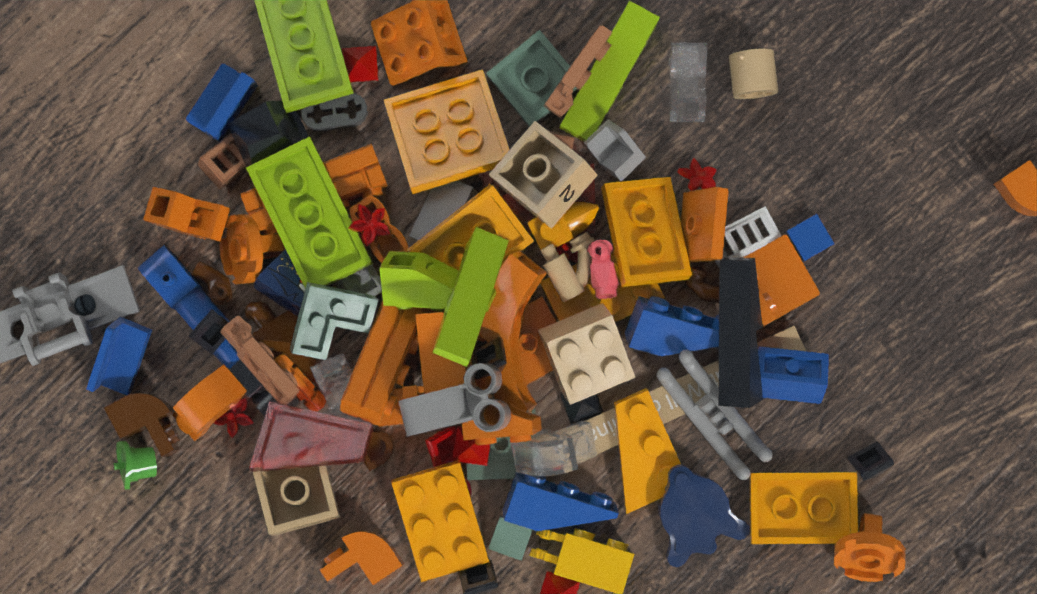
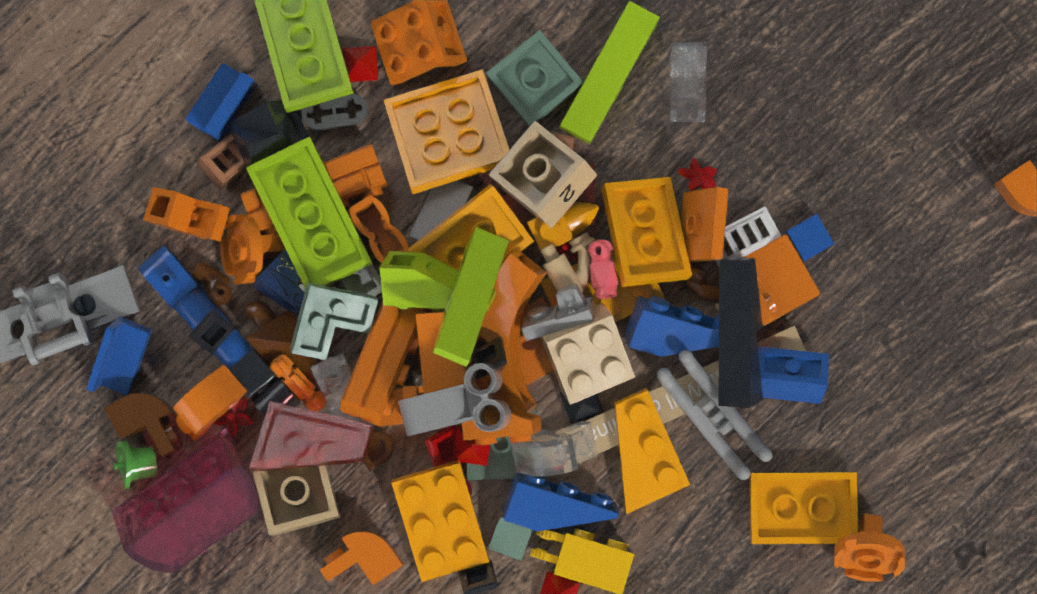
(188, 507): none -> clear pink windscreen
(260, 361): nougat hinge -> none
(369, 224): red plant -> none
(571, 311): none -> light grey hinge
(577, 74): nougat hinge -> none
(614, 150): light grey panel -> none
(694, 514): dark blue tile -> none
(753, 73): tan piece -> none
(871, 461): black slope -> none

